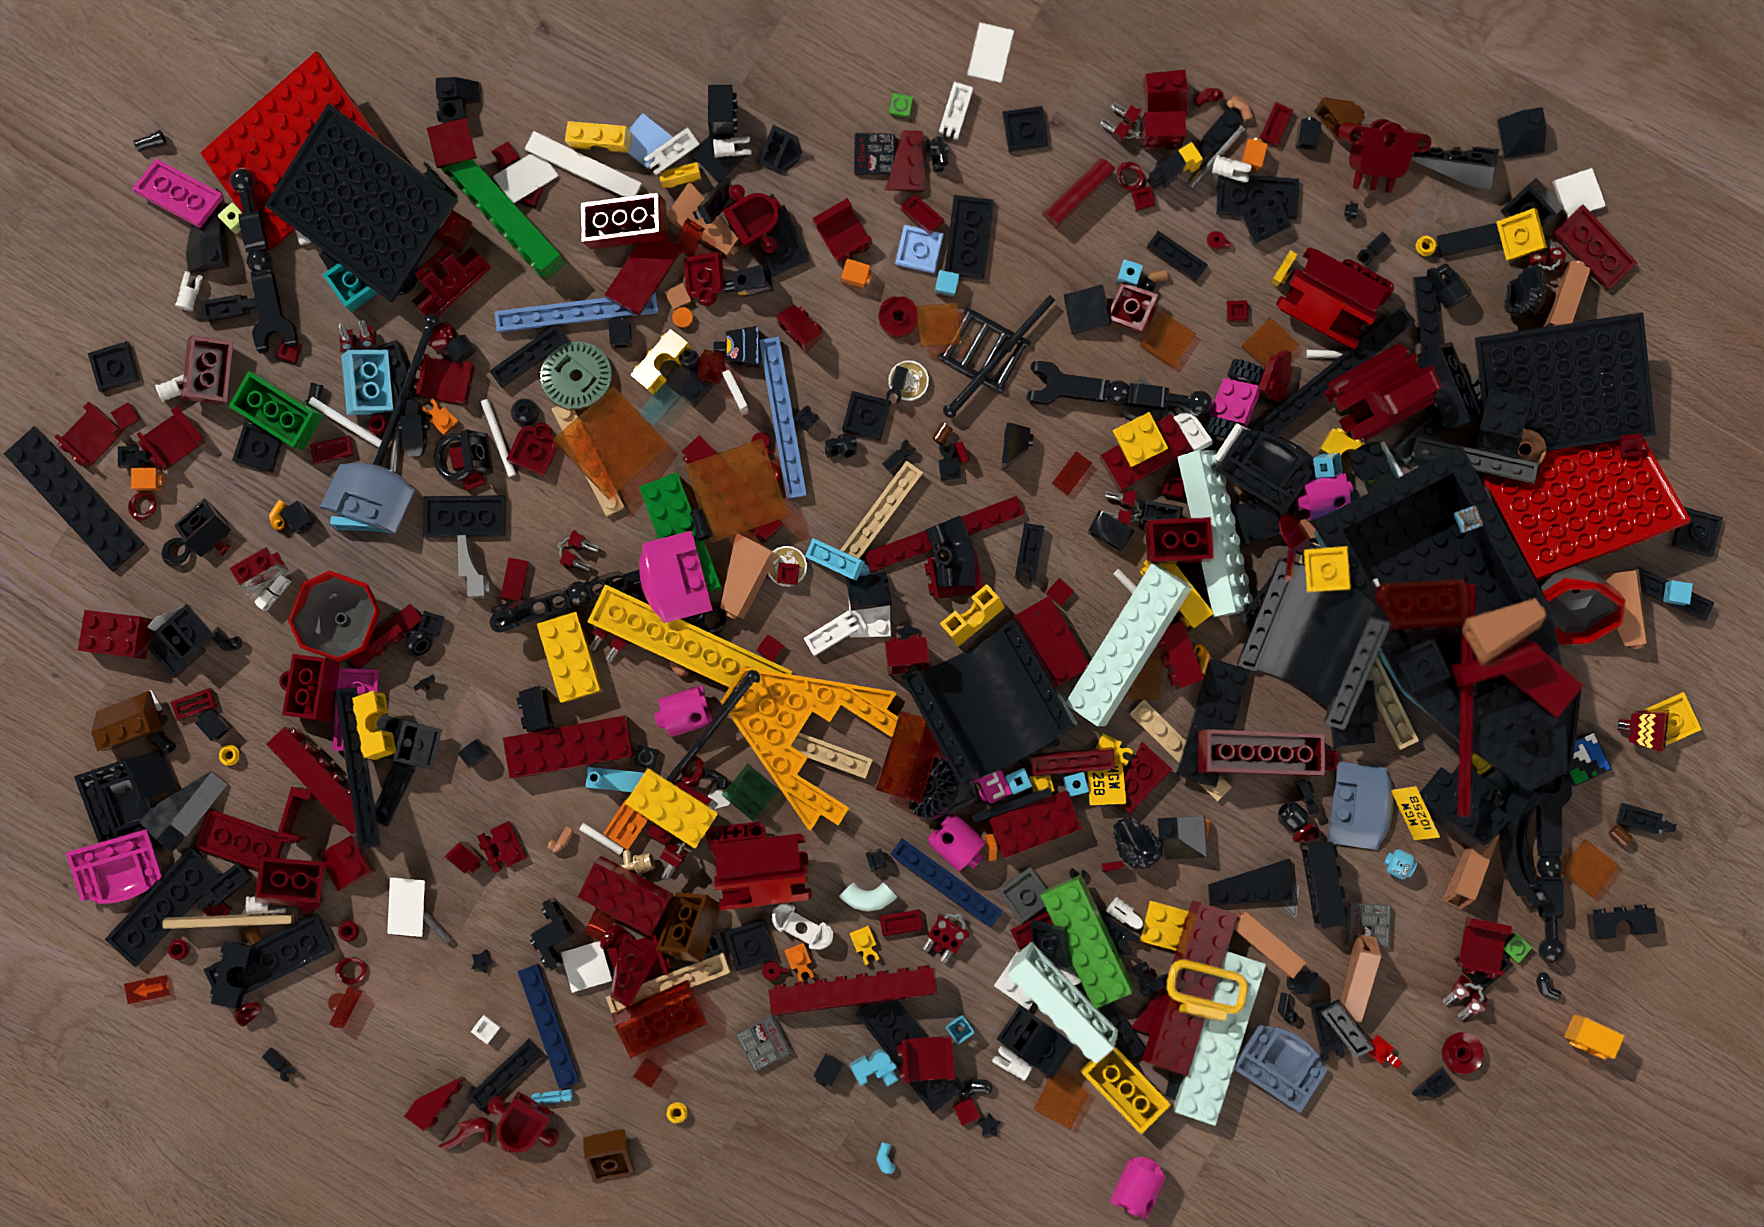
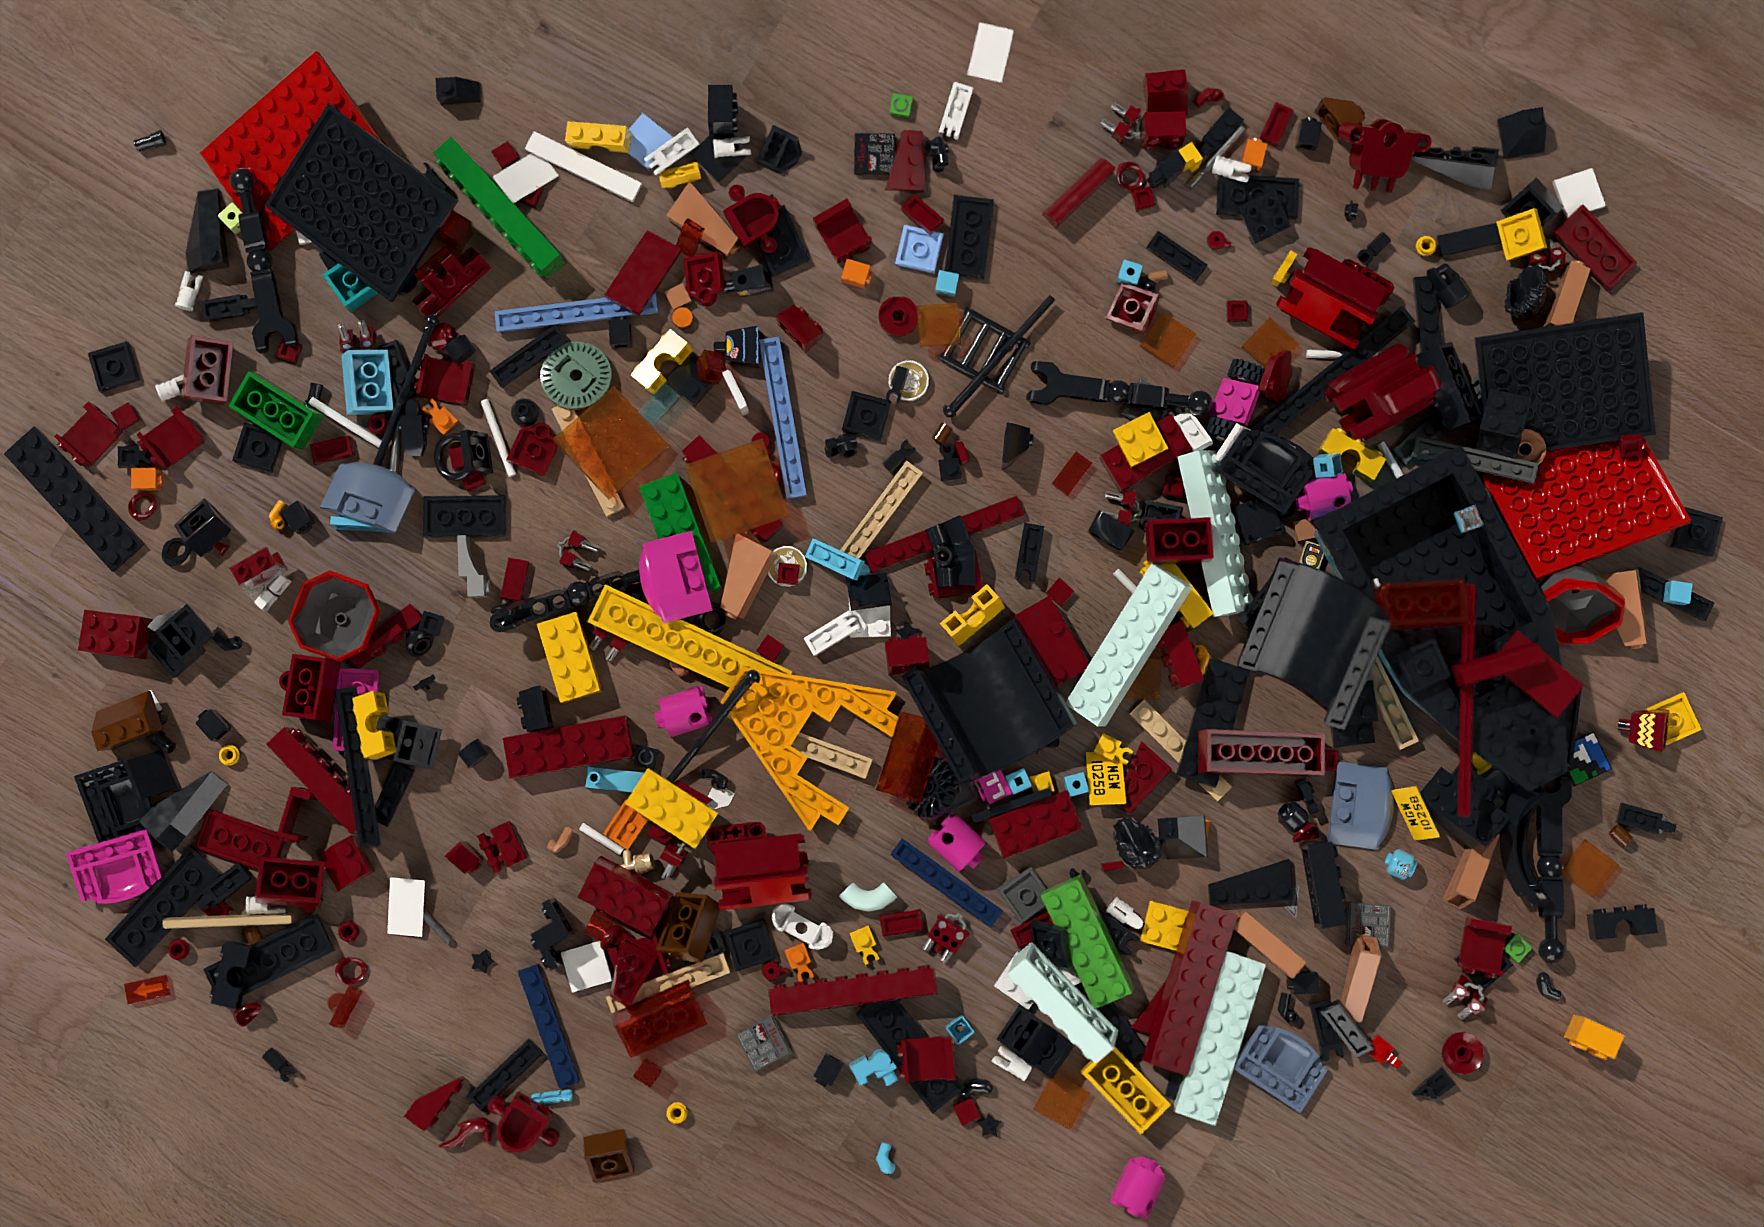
(178, 193): dark pink plate -> none
(198, 711): dark red tile -> none
(451, 143): dark red tile -> none
(457, 105): black brick -> none
(485, 1029): white plate -> none
(623, 221): dark red brick -> none
(689, 359): black plate -> none
(696, 778): dark red piece -> none
(702, 529): black pin -> none
(714, 202): black plate -> none
(750, 792): clear green plate -> none
(806, 417): black wheel -> none
(876, 860): black wheel -> none
(991, 847): orange tile -> none
(1025, 129): black tile -> none
(1072, 761): dark red tile -> none
(1087, 309): black tile -> none
(1147, 983): black bar -> none
(1203, 1007): yellow bar -> none
(1242, 105): nougat arm -> none
(1296, 539): dark red piece -> none
(1327, 569): yellow plate -> none
(1369, 461): black piece -> none
(1501, 629): nougat slope -> none

